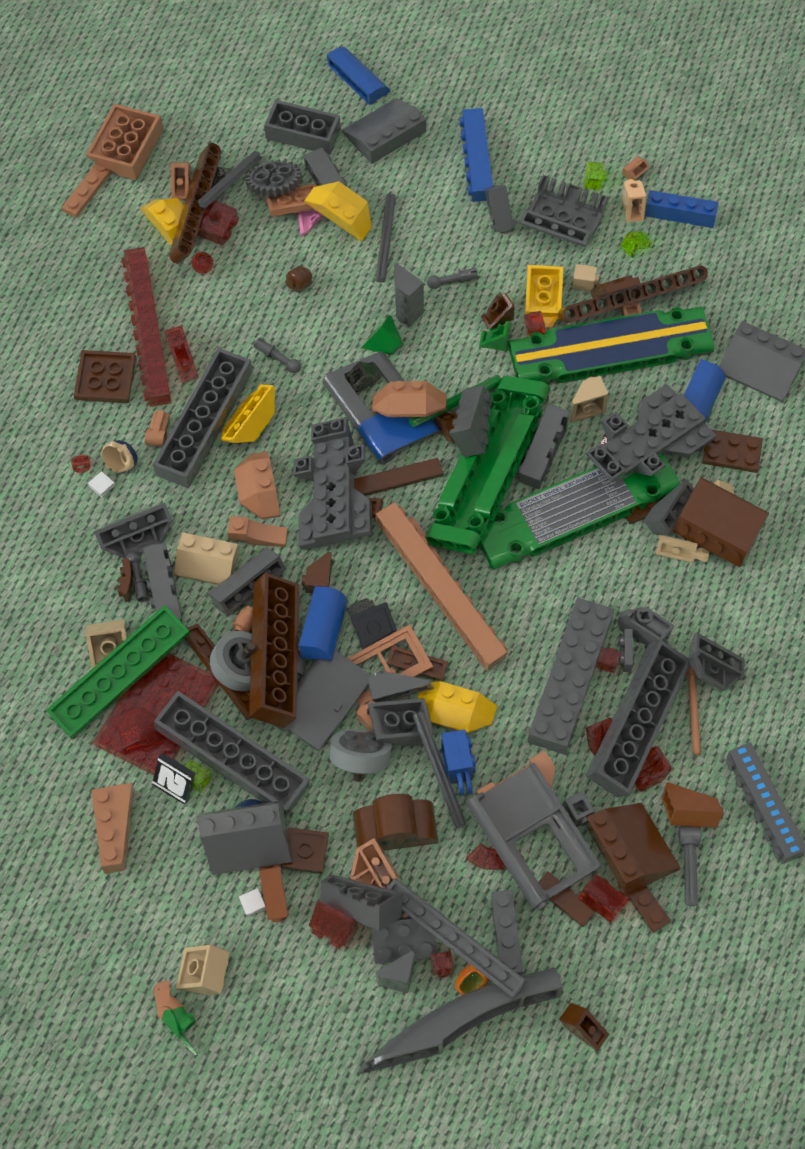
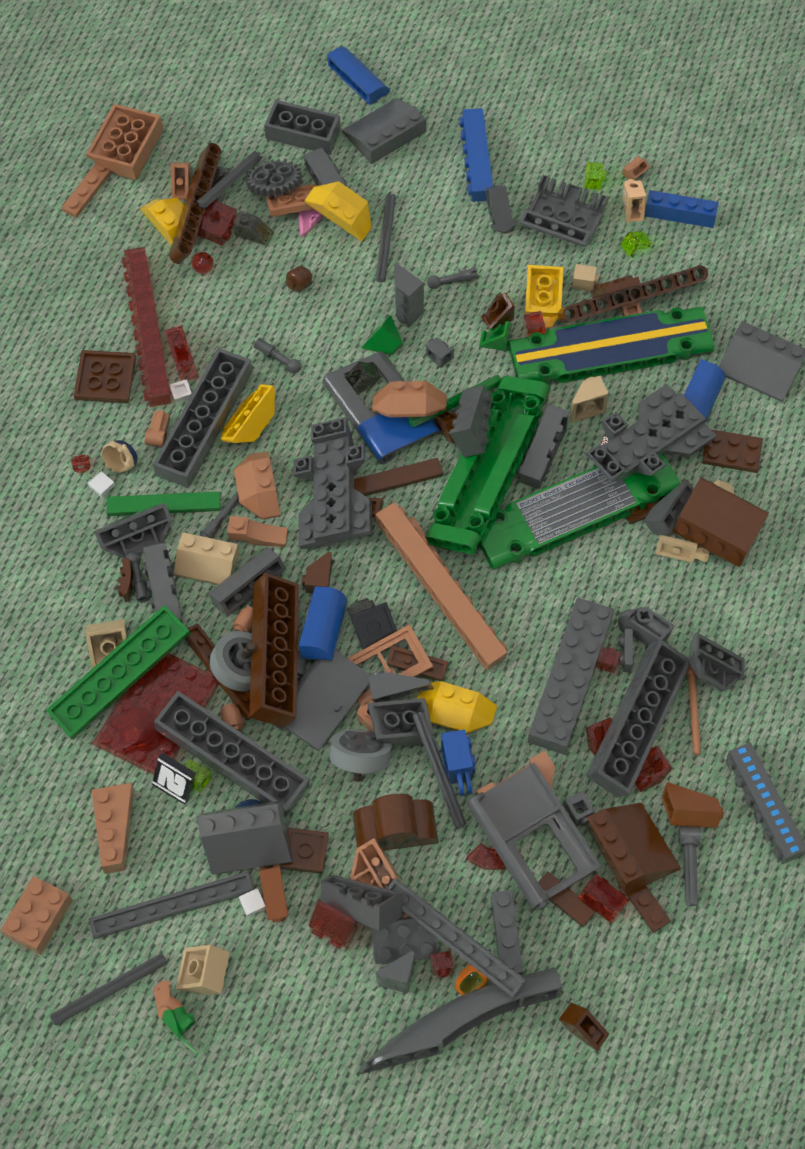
(36, 915): none -> nougat brick
(108, 989): none -> dark grey axle
(171, 905): none -> dark grey tile
(175, 503): none -> green tile
(180, 390): none -> white tile
(215, 524): none -> dark grey pin
(232, 716): none -> nougat brick
(252, 229): none -> clear smoke slope
(439, 351): none -> dark grey brick

